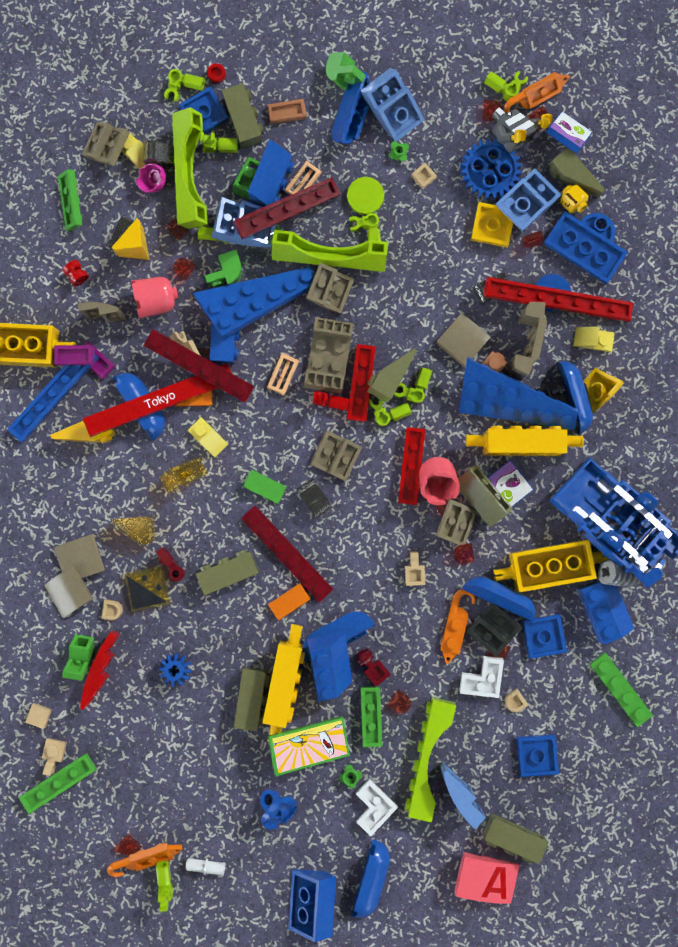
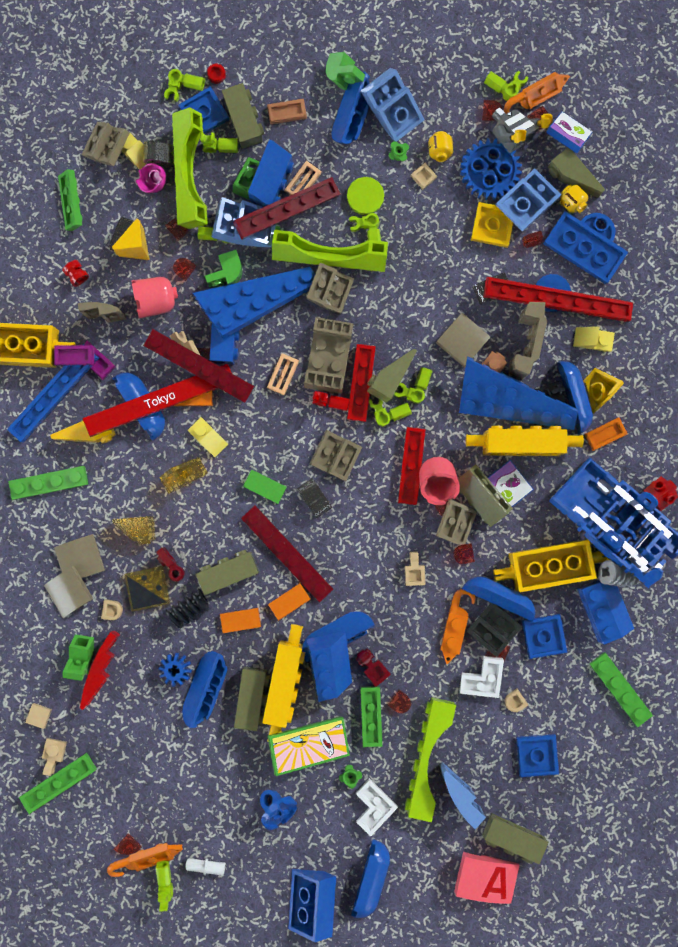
(48, 482): none -> bright green plate
(188, 609): none -> black piece
(204, 689): none -> blue brick
(240, 620): none -> orange tile
(440, 146): none -> yellow head
(605, 434): none -> orange tile
(663, 491): none -> red brick

